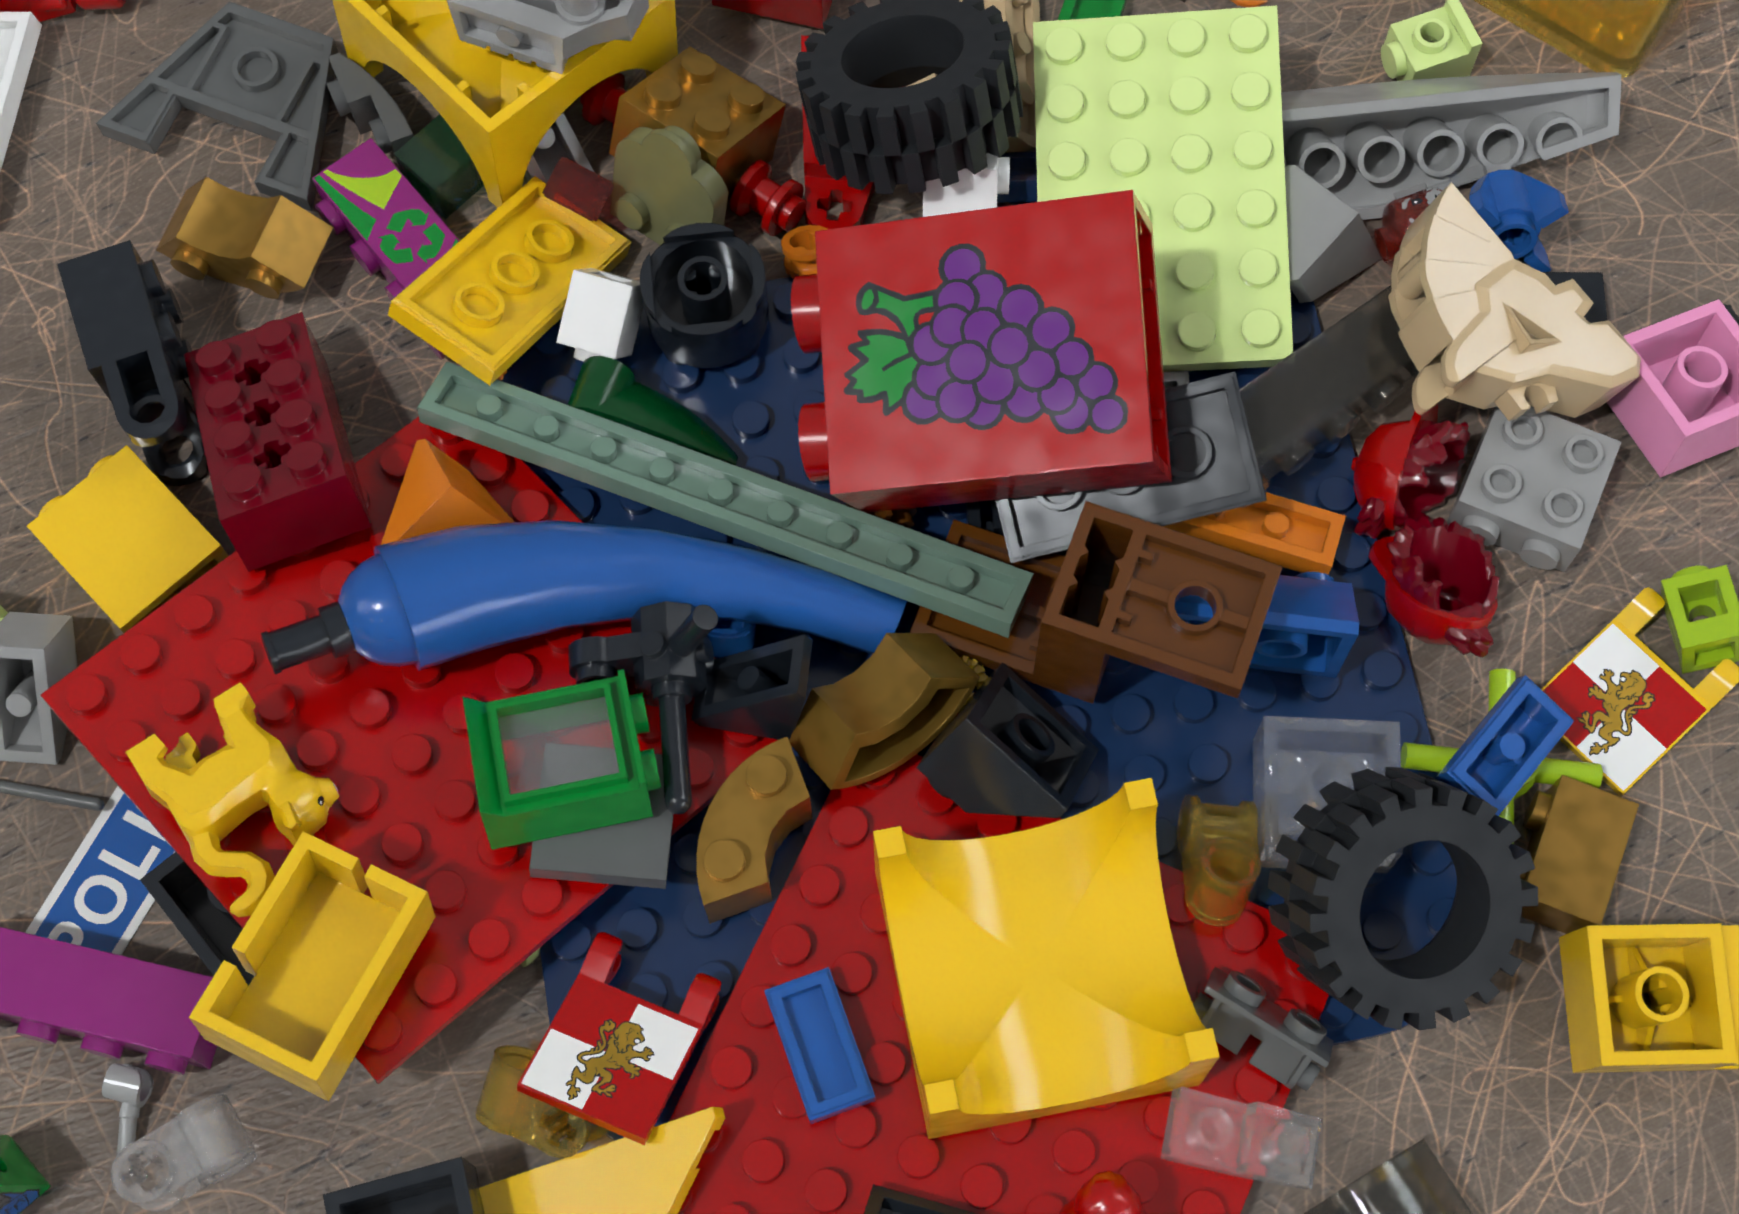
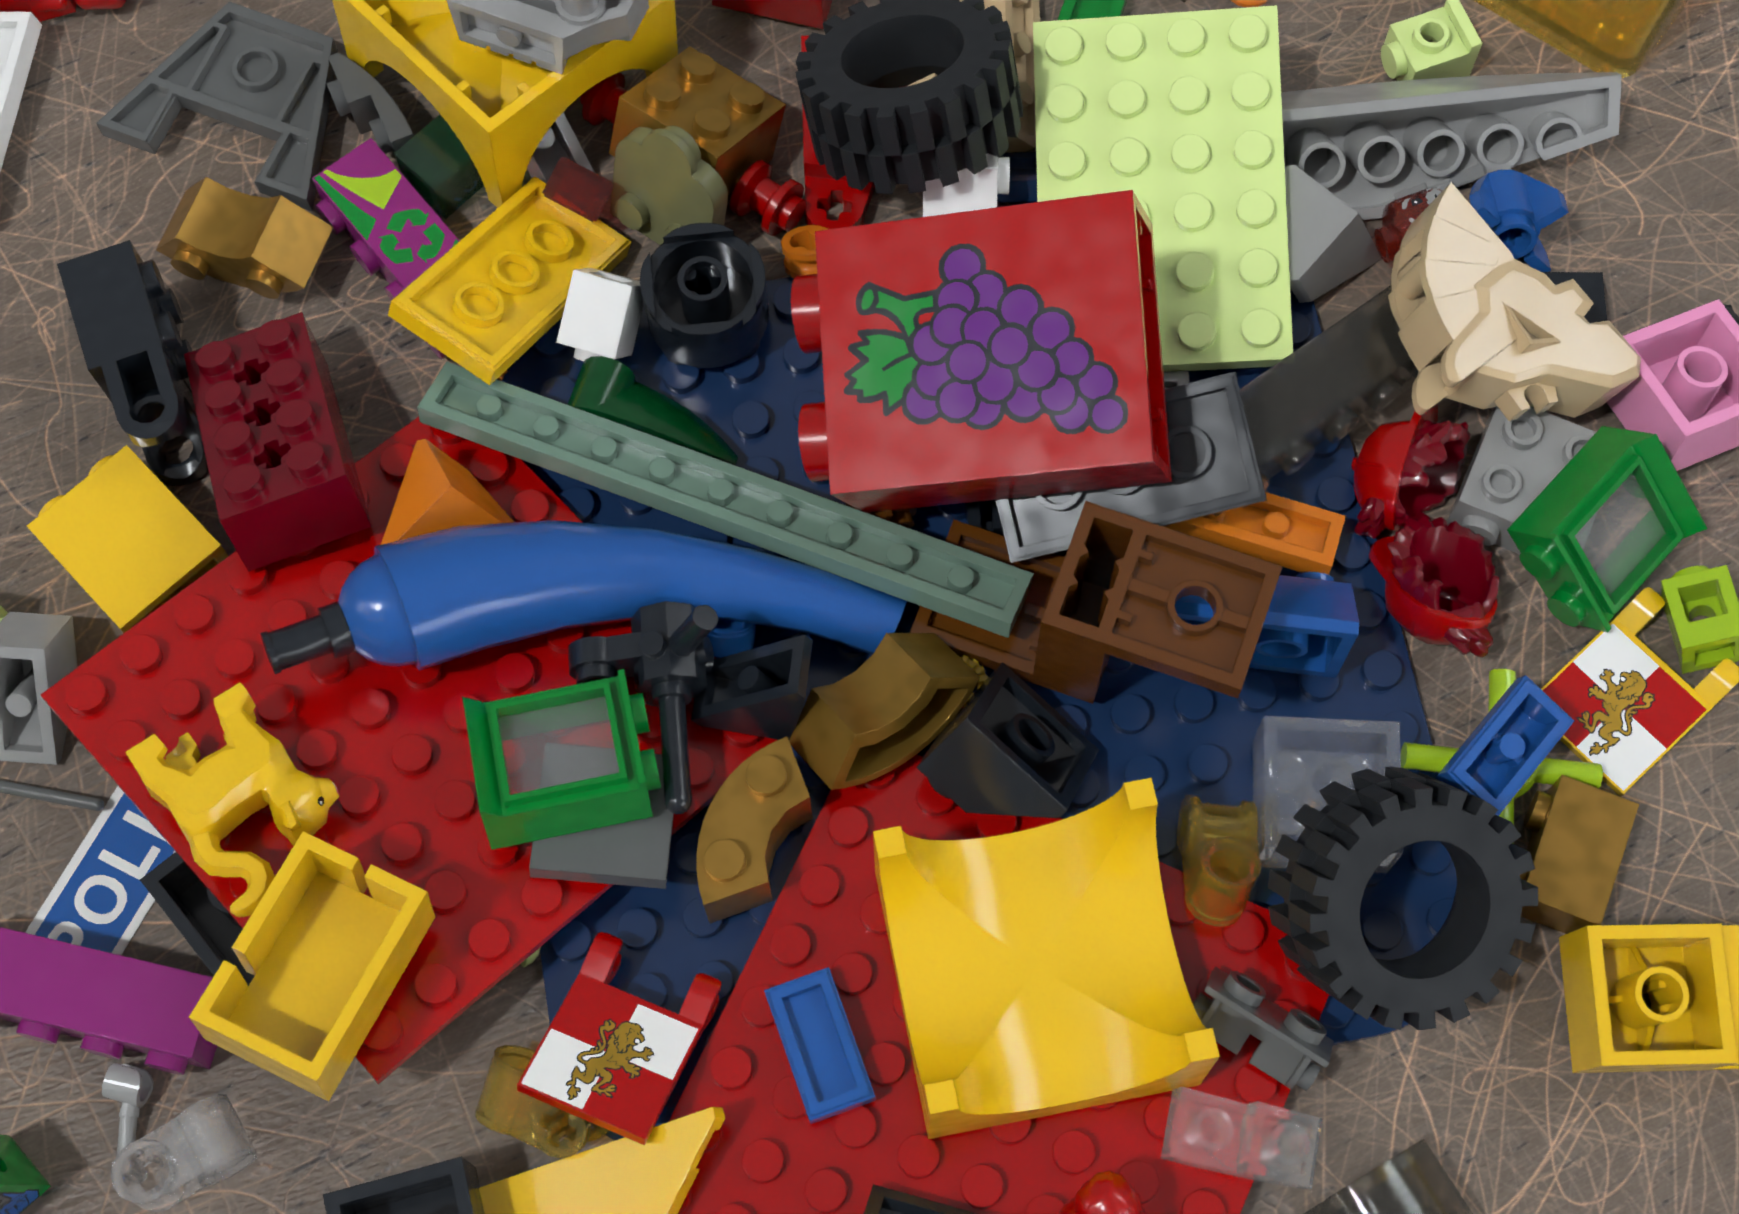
(1604, 526): none -> green window

